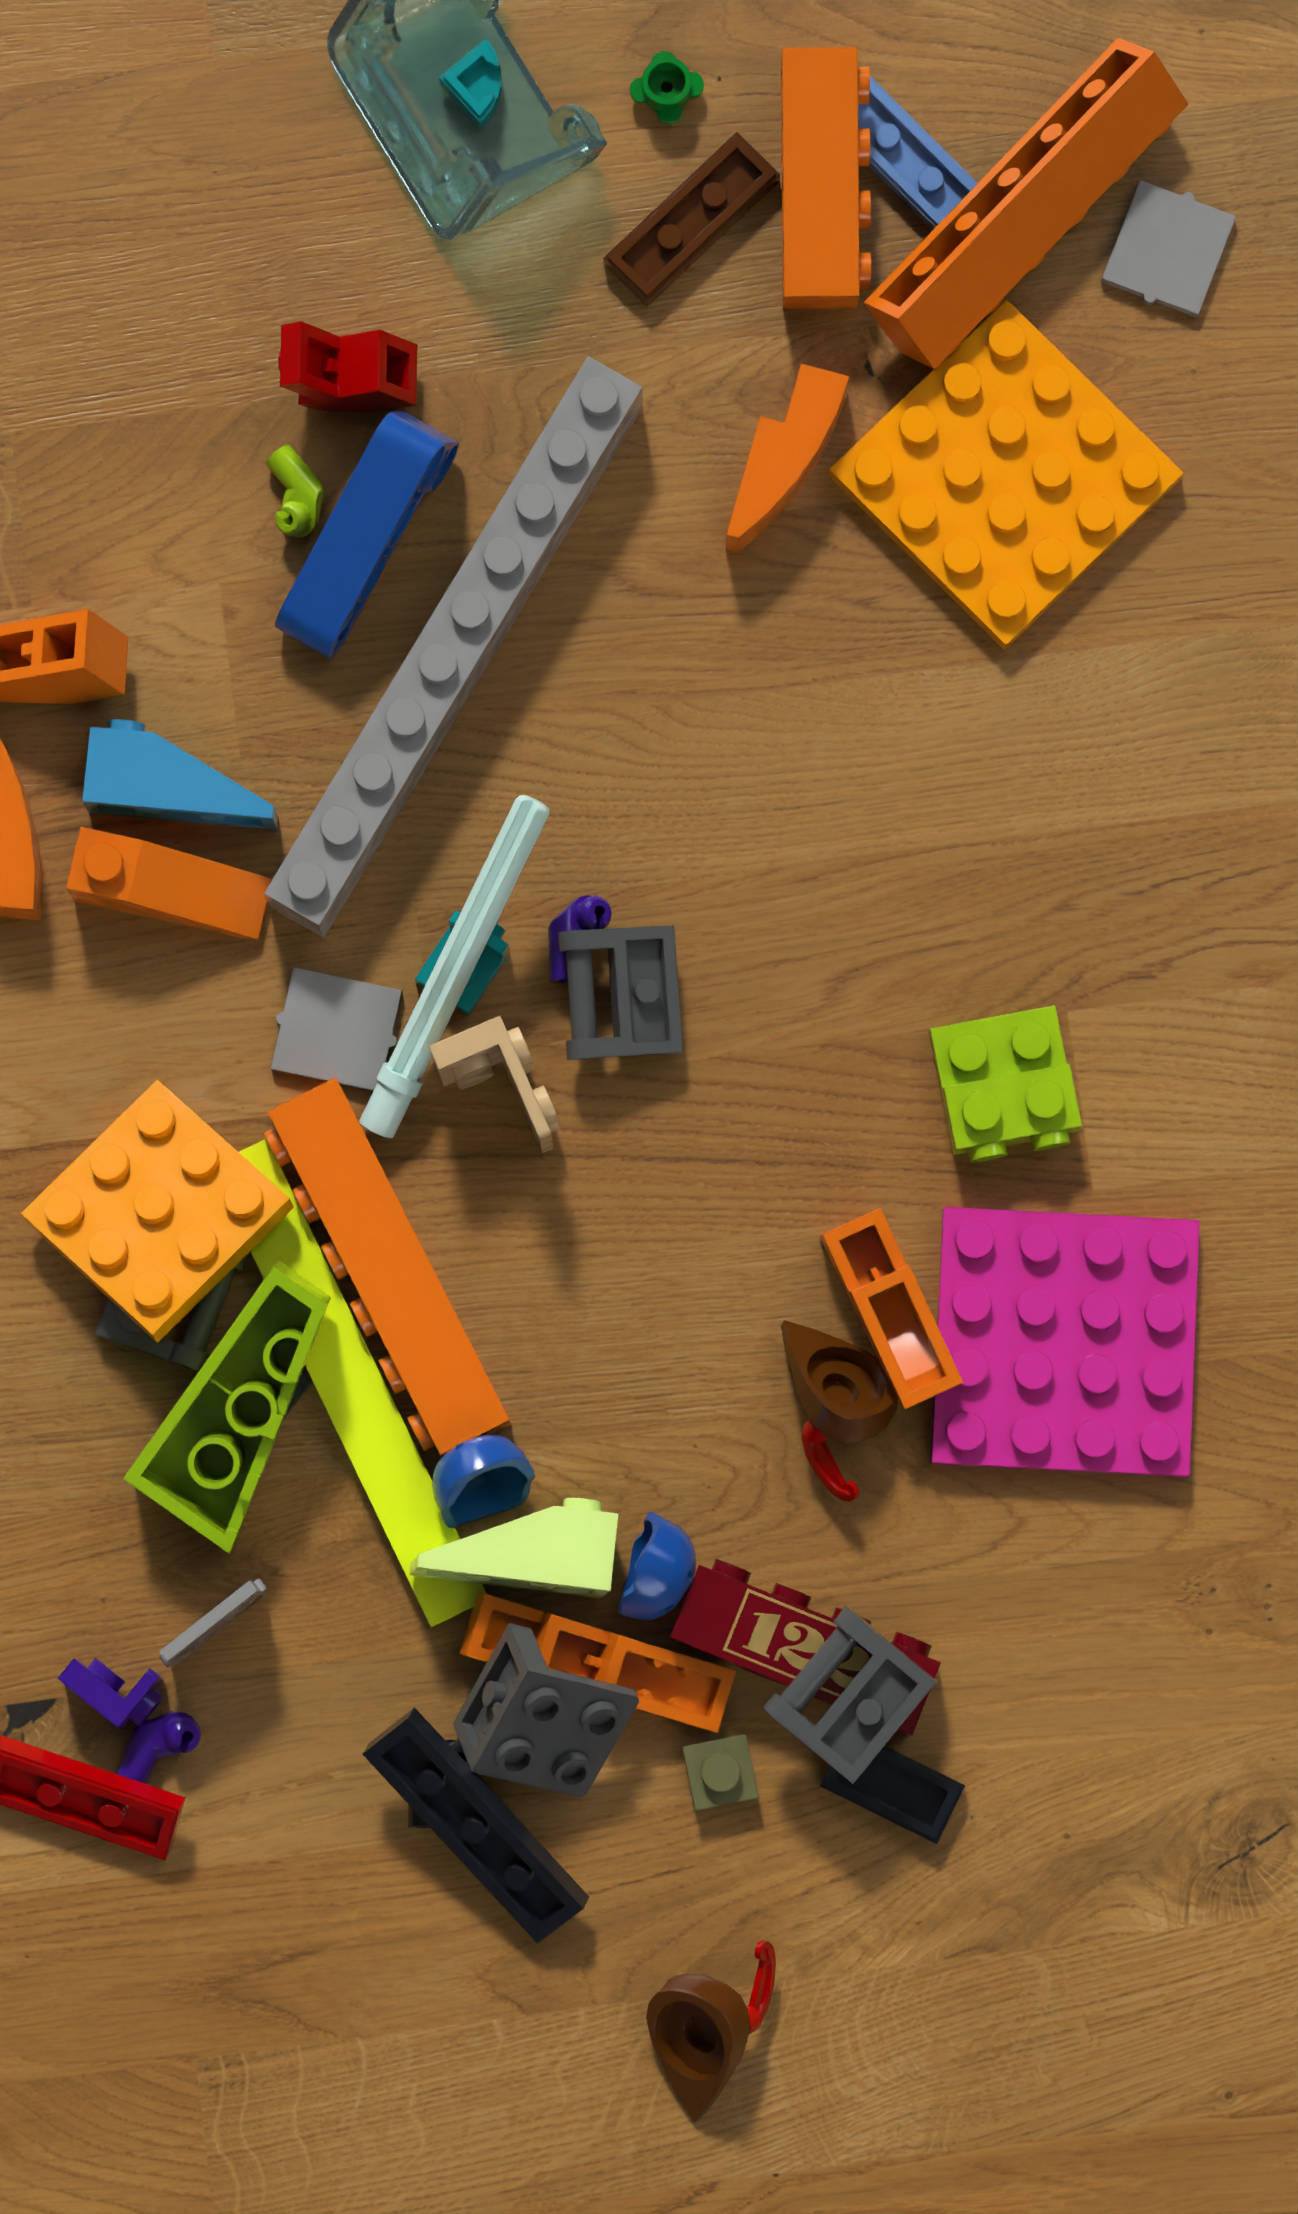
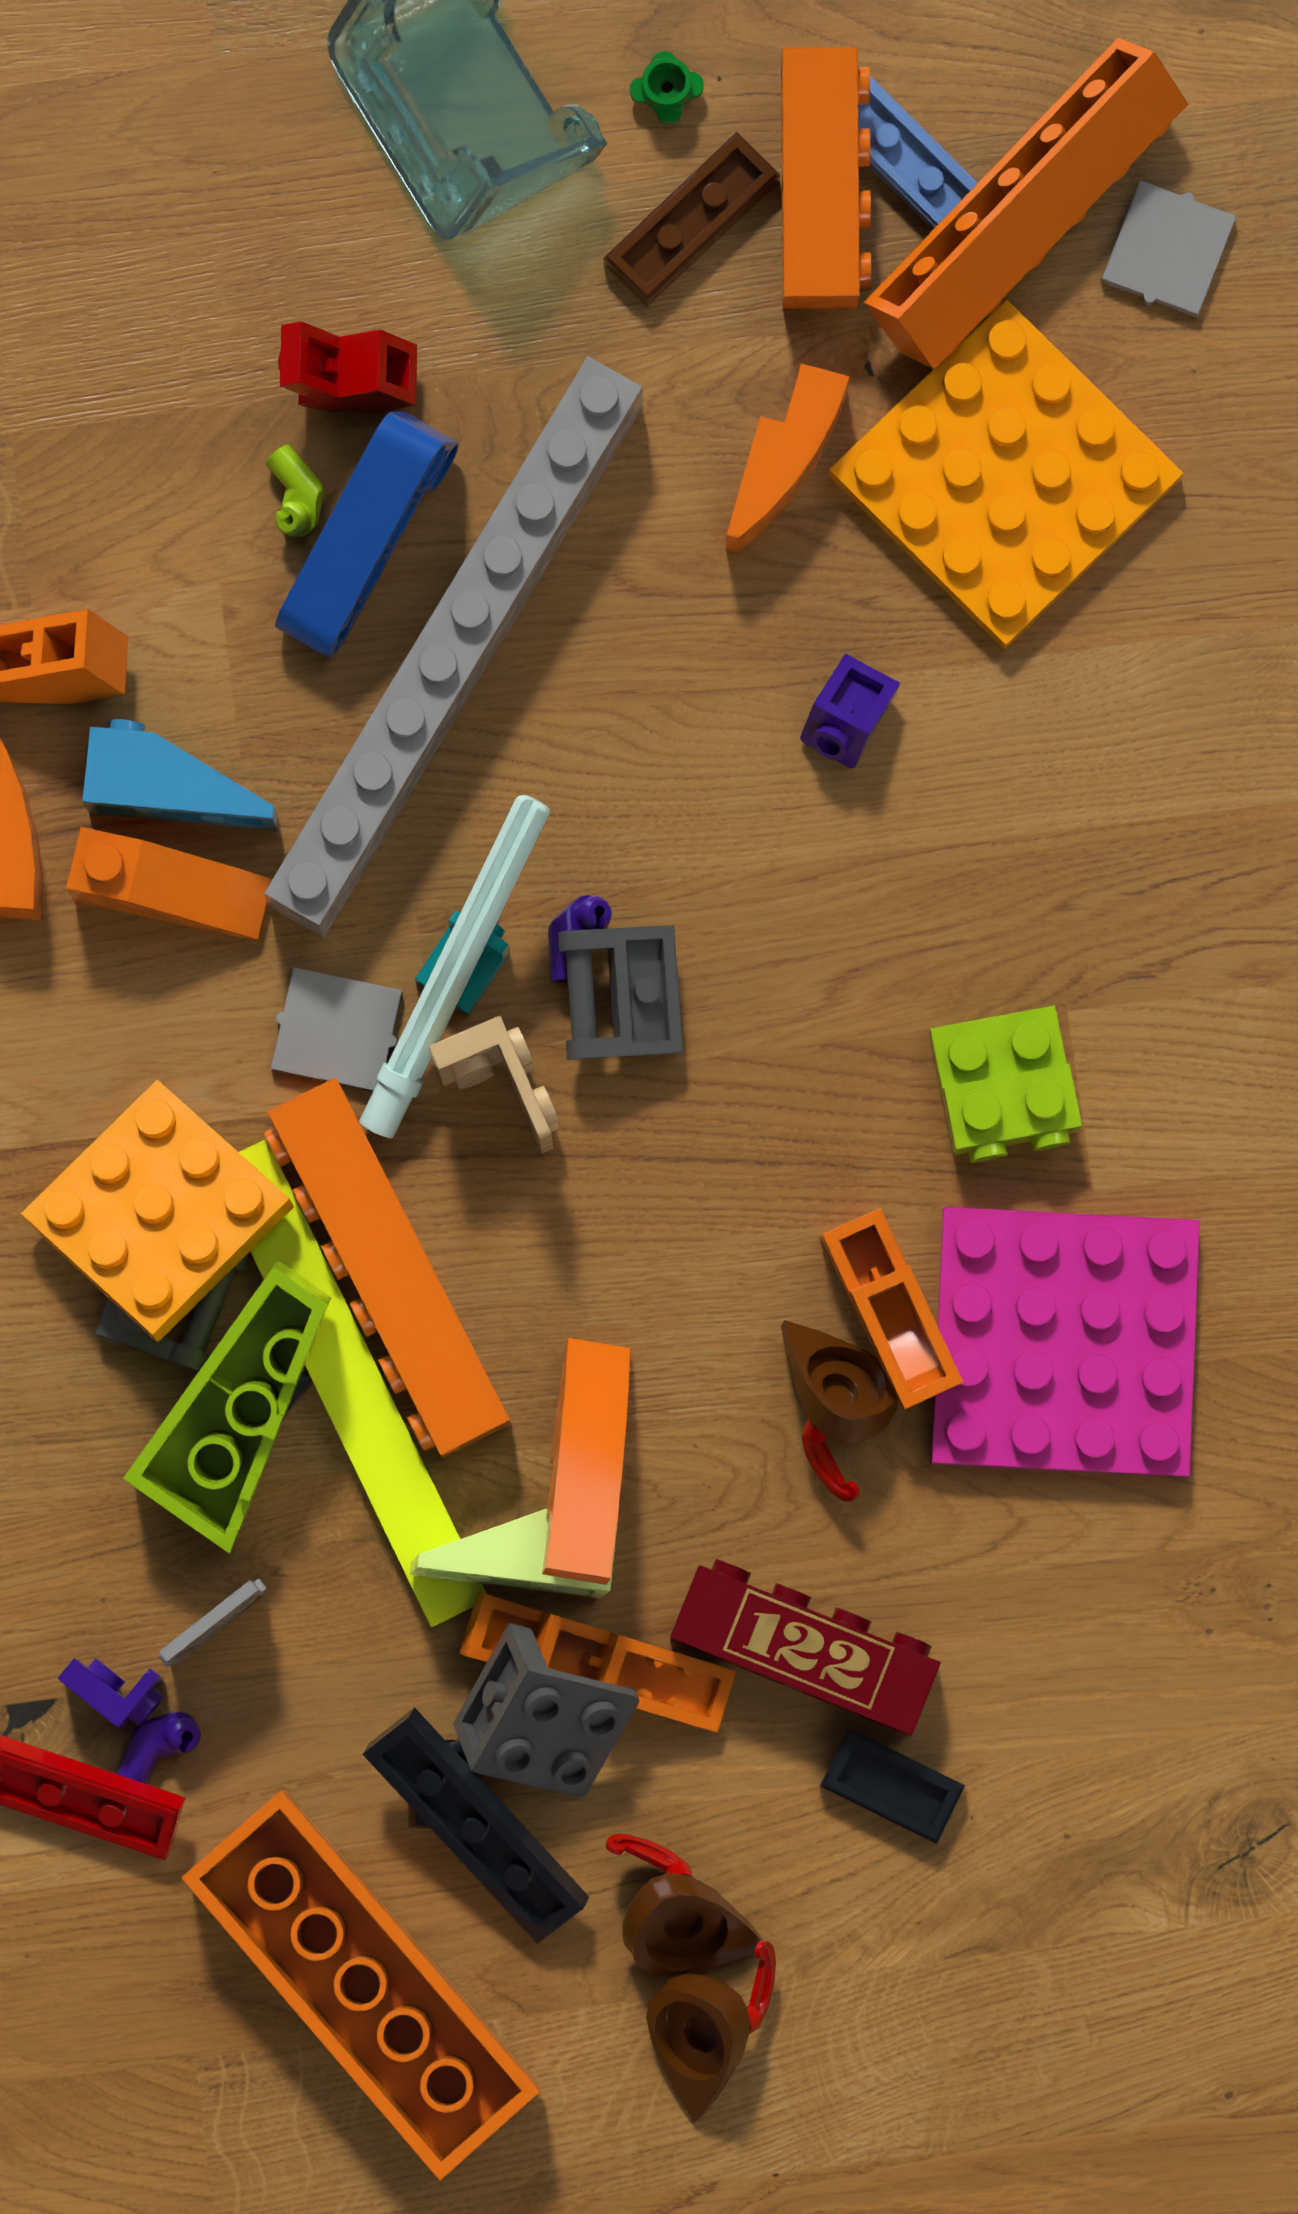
(362, 1984): none -> orange brick
(475, 83): teal tile -> none
(481, 1479): blue helmet -> none
(587, 1461): none -> orange slope
(659, 1570): blue helmet -> none
(678, 1920): none -> reddish brown piece
(720, 1772): olive plate -> none
(848, 711): none -> dark purple bracket
(866, 1710): dark grey plate -> none

